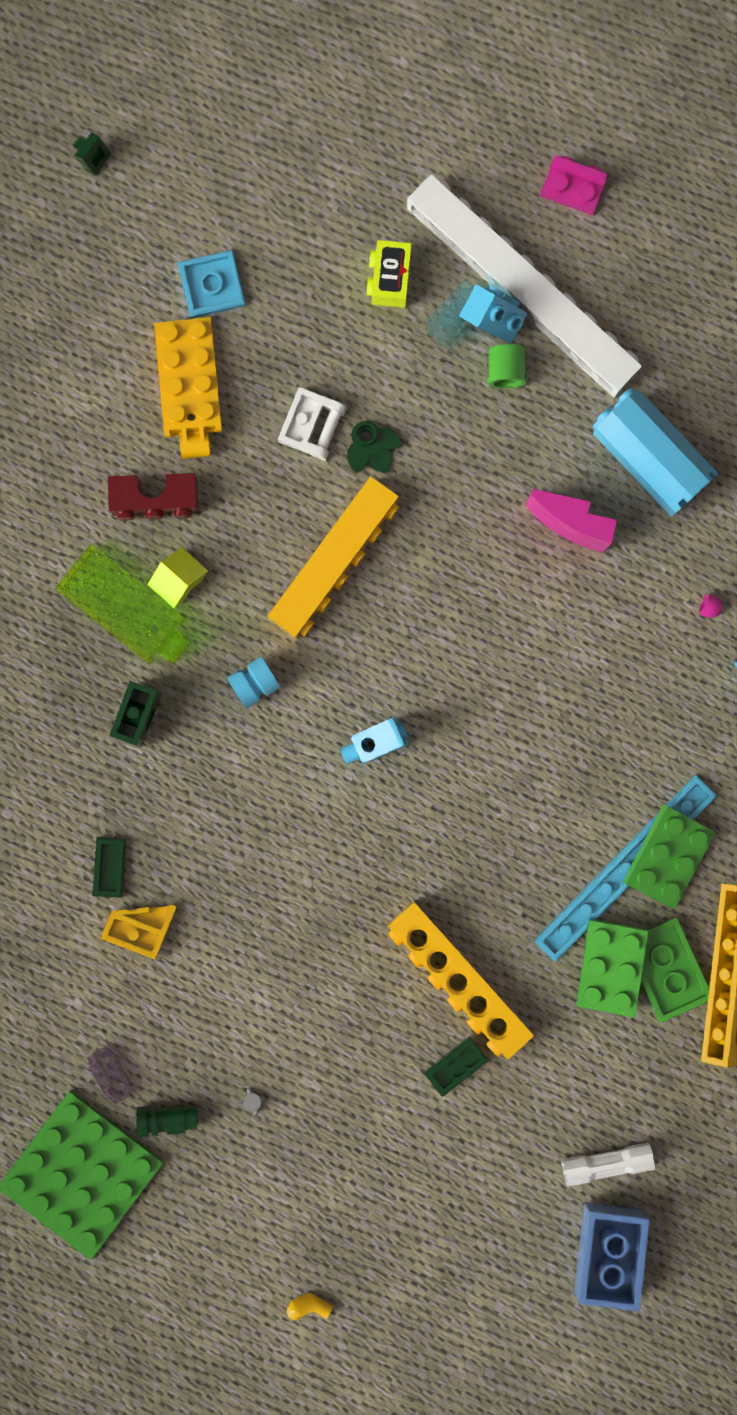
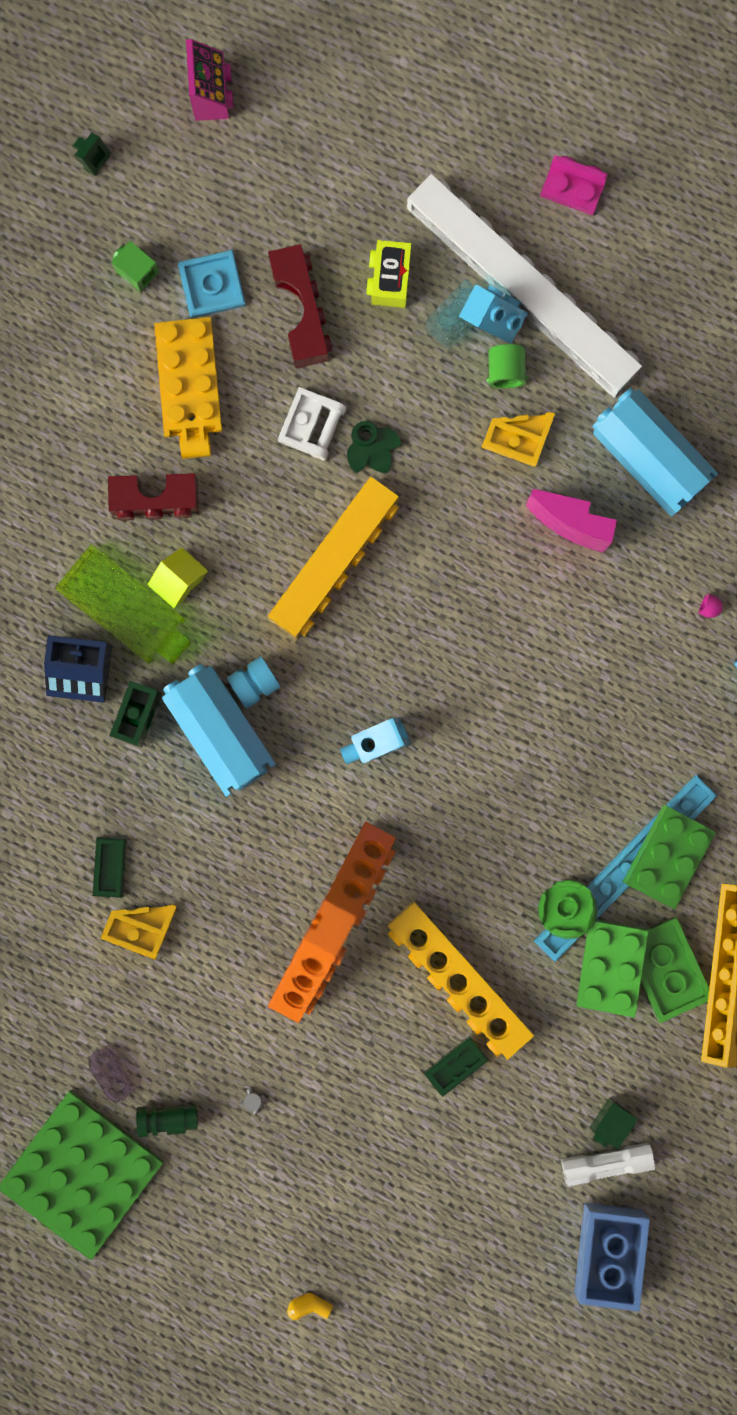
(77, 668): none -> dark blue slope
(134, 265): none -> bright green brick
(208, 82): none -> dark pink slope
(217, 729): none -> medium azure brick
(290, 273): none -> dark red arch
(333, 923): none -> orange brick
(519, 437): none -> yellow wing
(568, 909): none -> bright green tile
(612, 1124): none -> dark green brick

